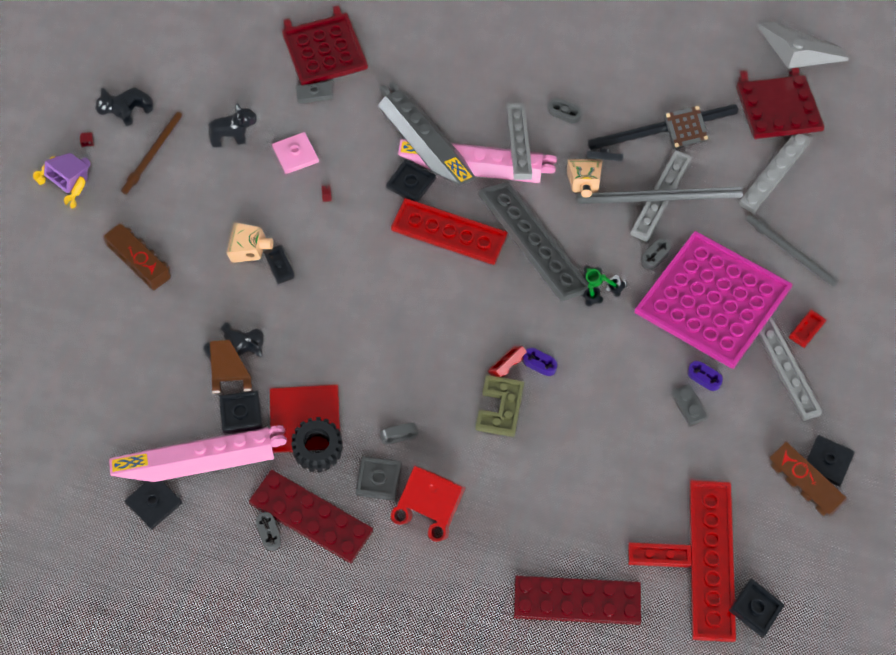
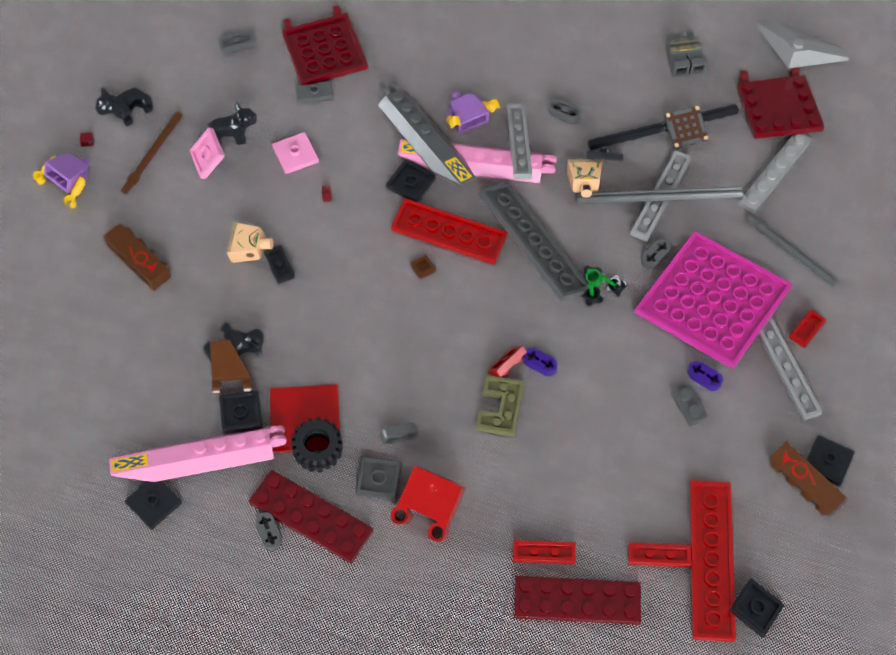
(207, 153): none -> bright pink plate
(236, 41): none -> dark grey plate
(422, 267): none -> reddish brown tile
(469, 111): none -> medium lavender torso
(544, 552): none -> red plate
(685, 54): none -> dark grey hips

